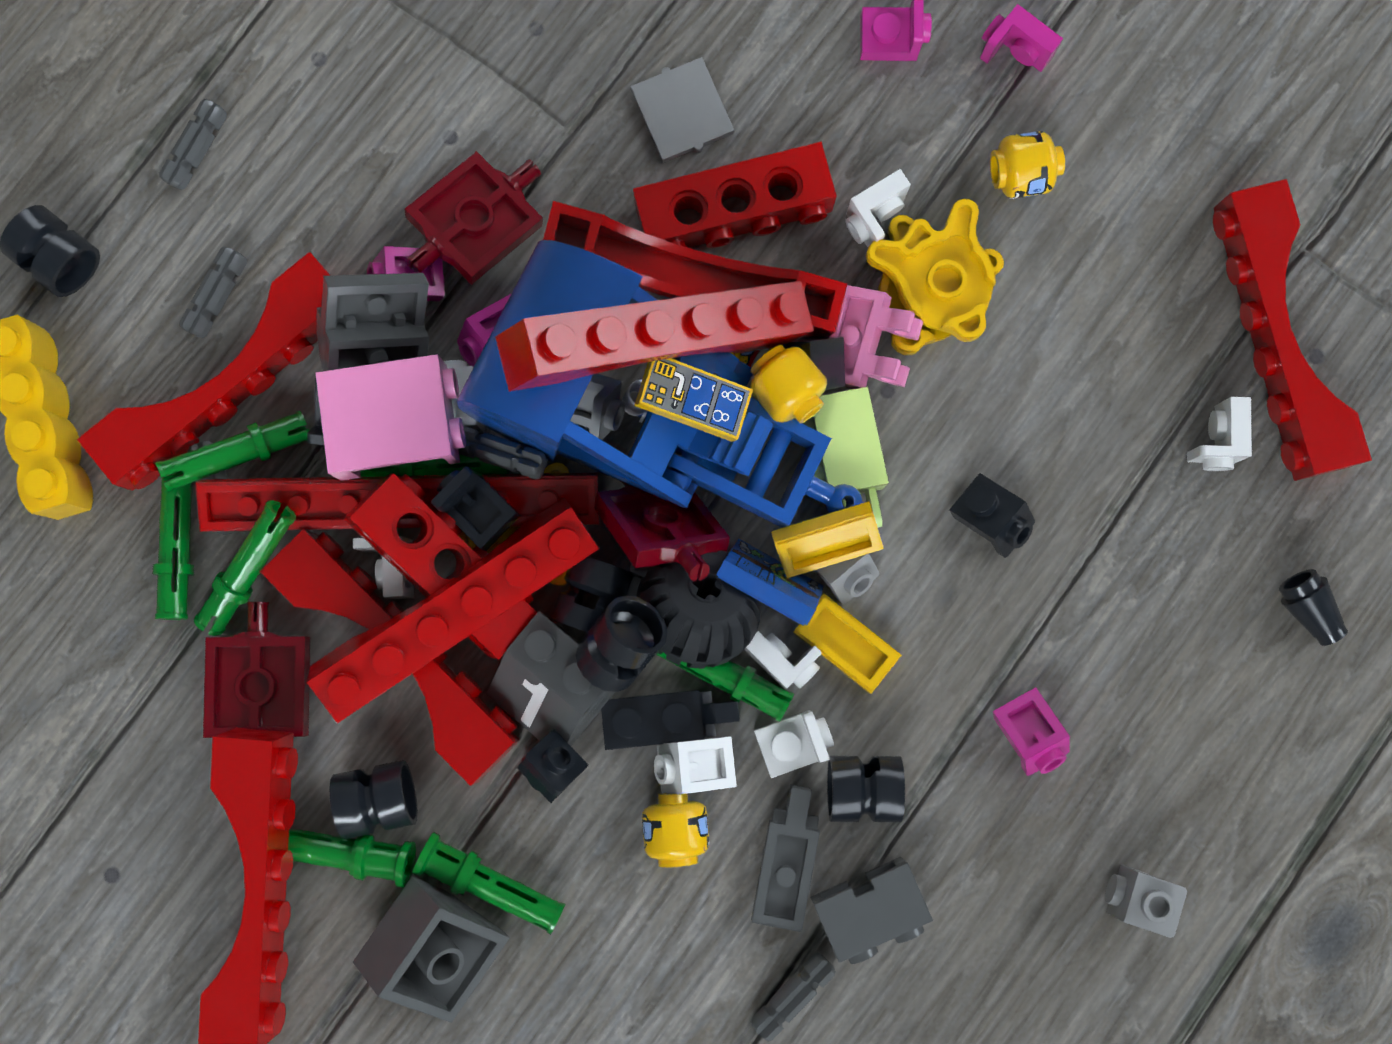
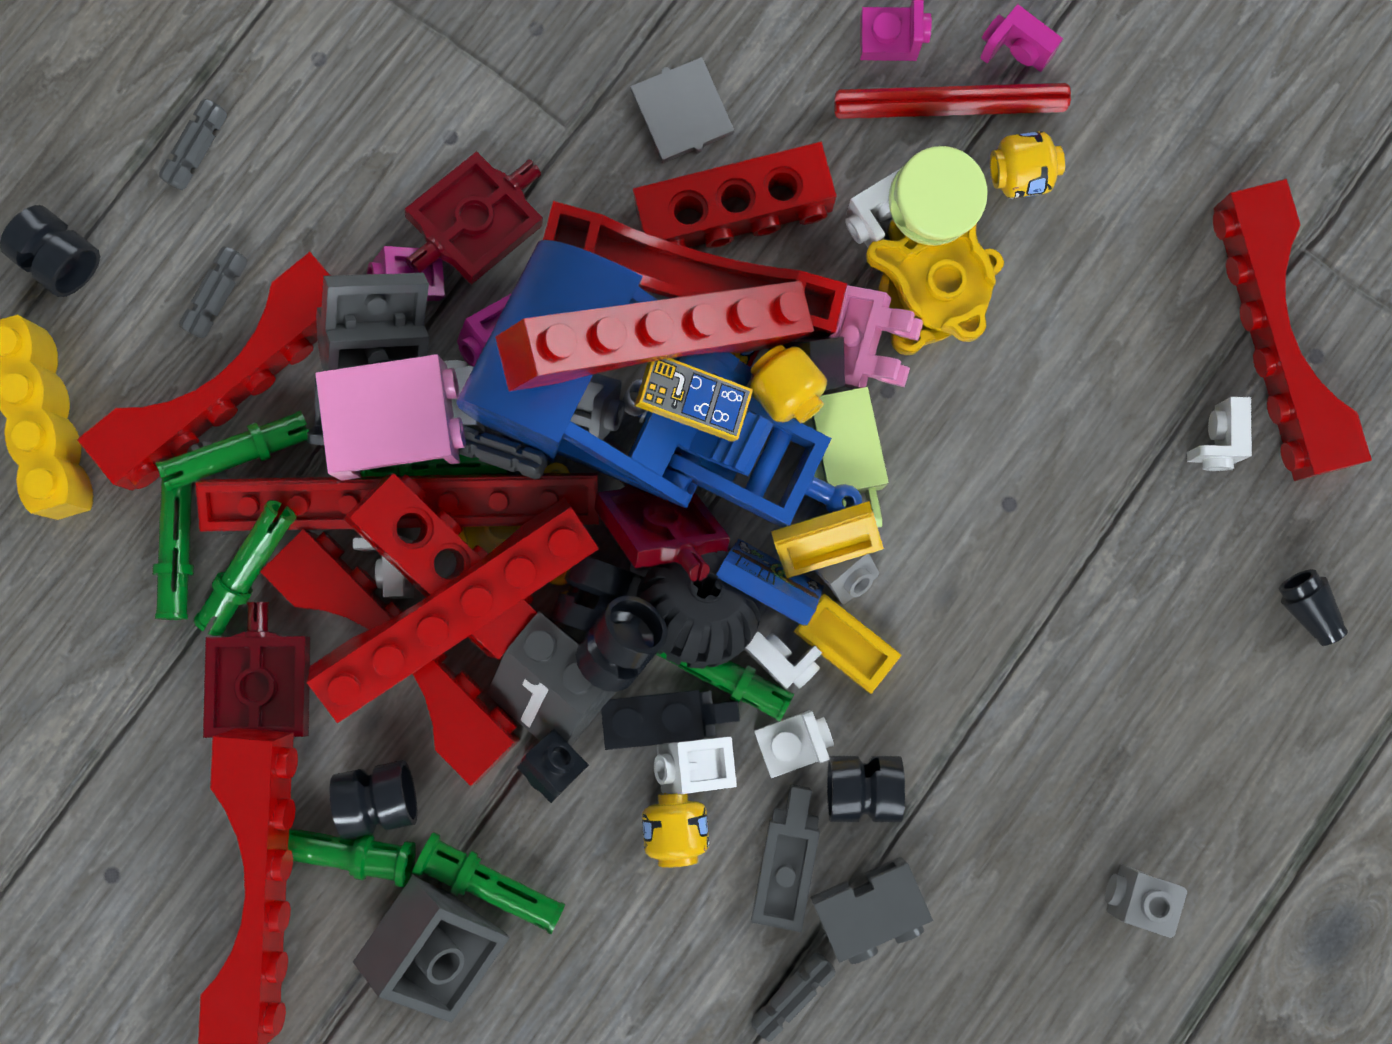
(475, 506): black bracket -> none
(938, 195): none -> yellowish green head
(952, 100): none -> red axle
(994, 514): black bracket -> none
(1034, 732): dark pink bracket -> none

